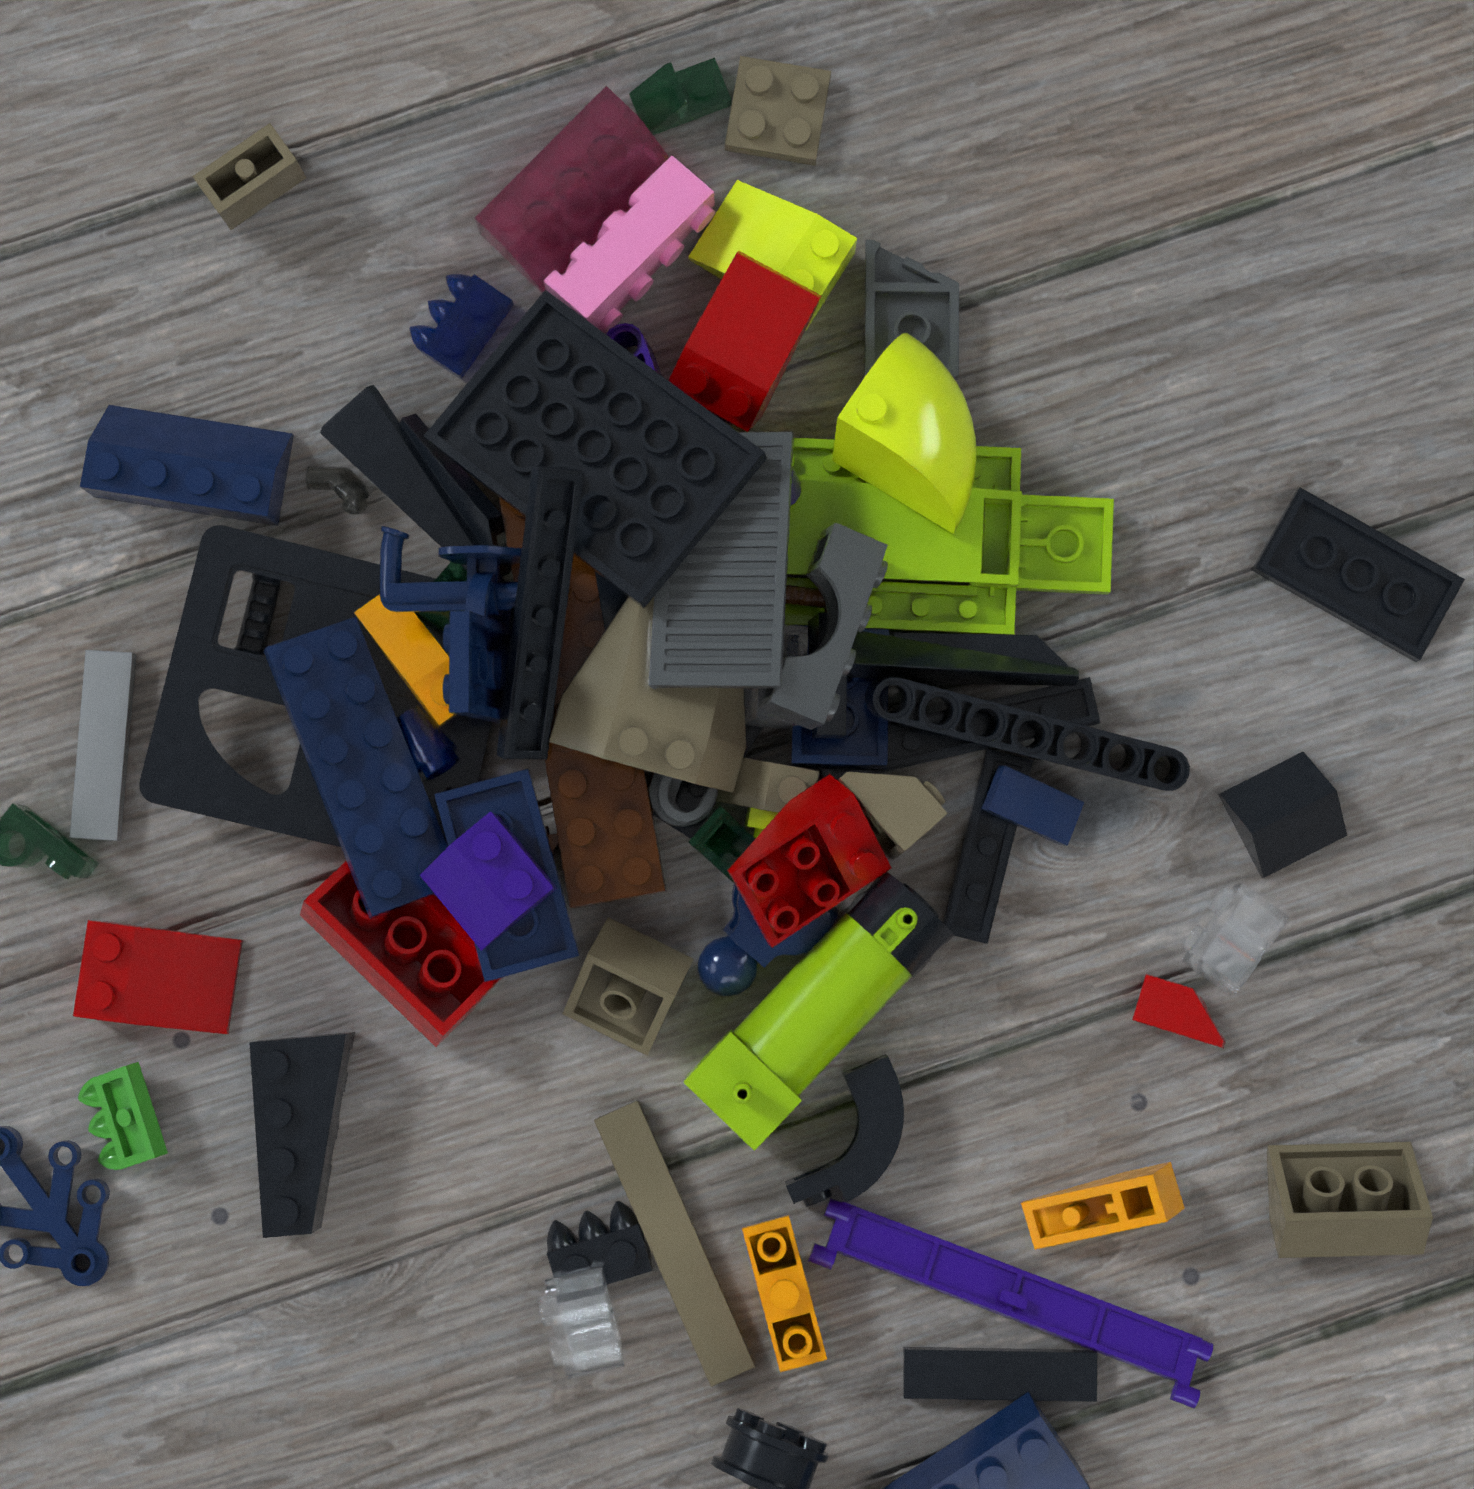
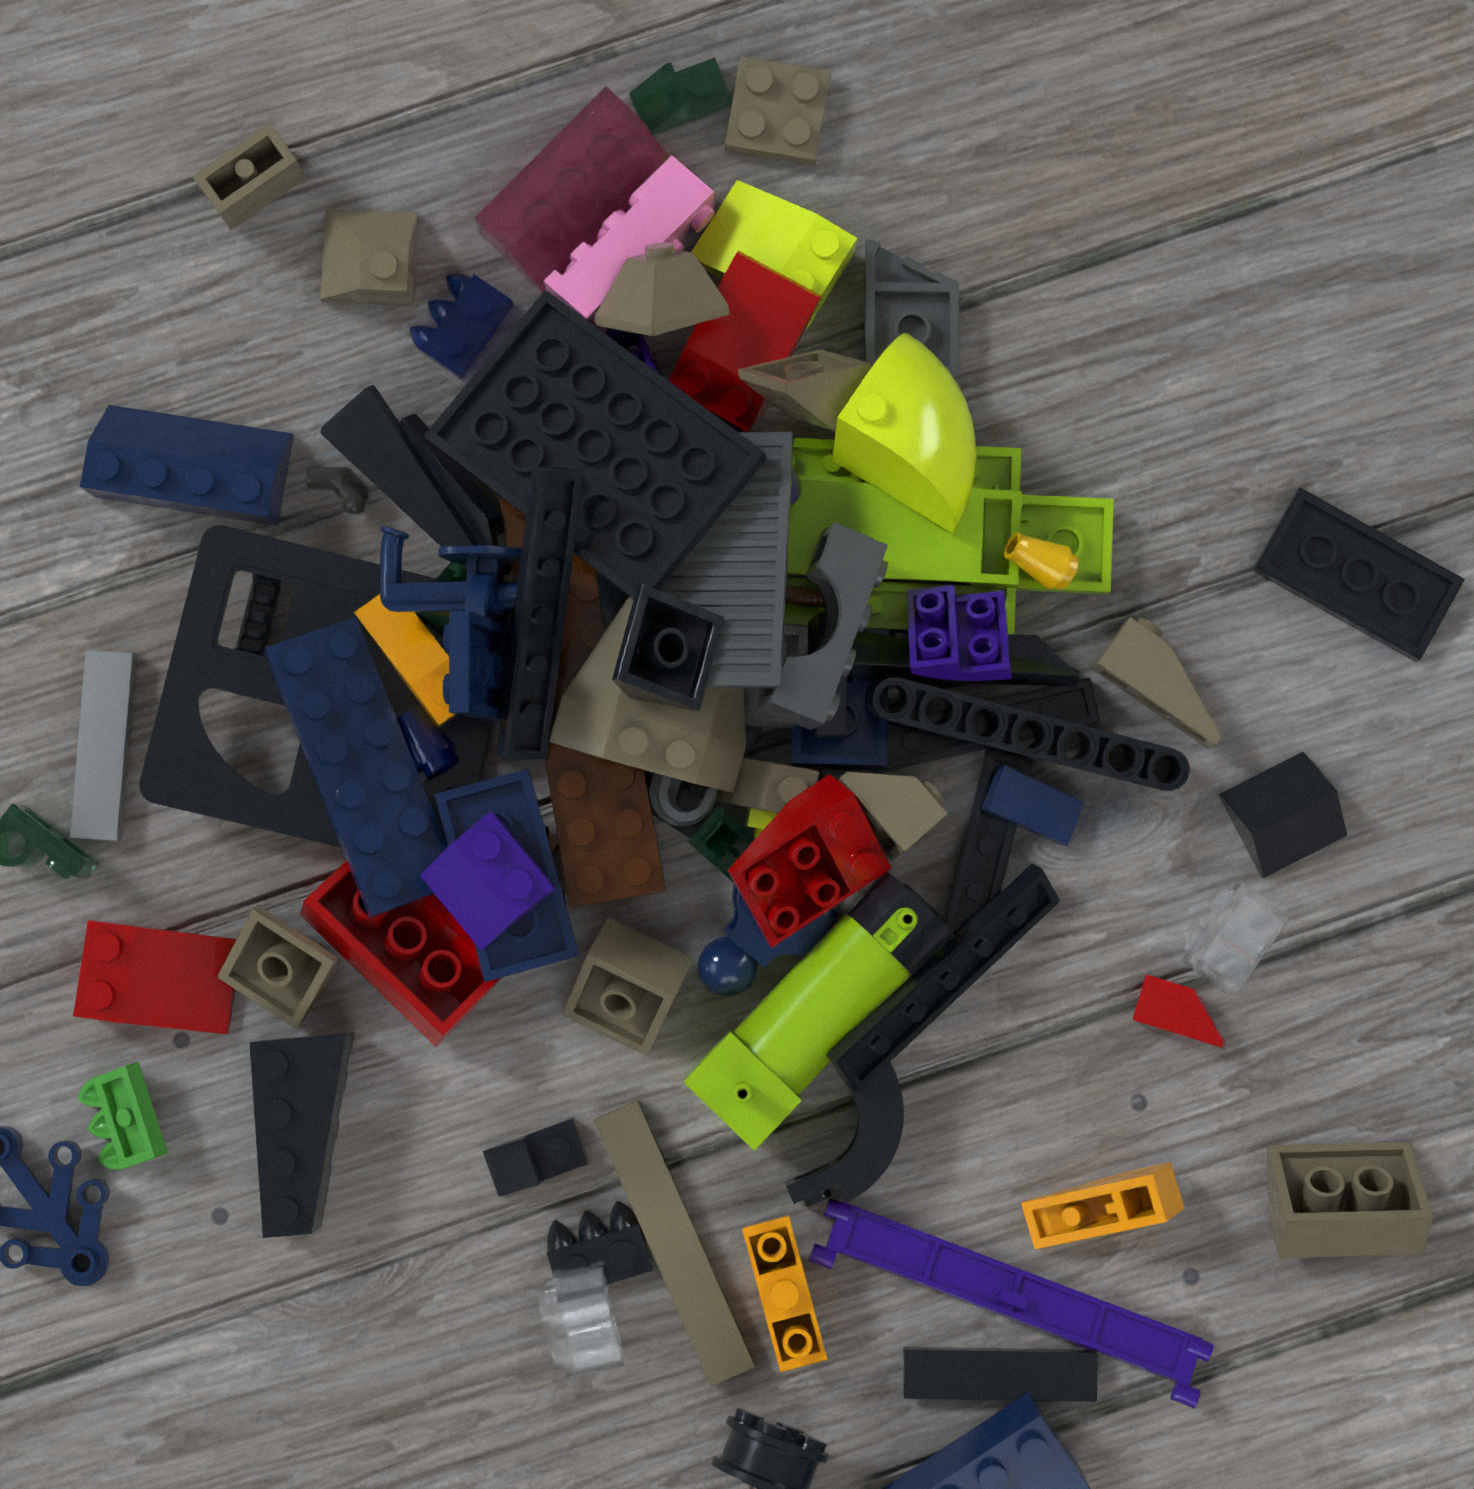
(278, 967): none -> dark tan slope
(369, 257): none -> dark tan slope
(535, 1157): none -> black slope
(660, 293): none -> dark tan slope
(667, 650): none -> black slope
(808, 384): none -> dark tan slope
(943, 978): none -> black tile
(958, 634): none -> dark purple slope
(1043, 560): none -> yellow cone
(1153, 675): none -> dark tan slope

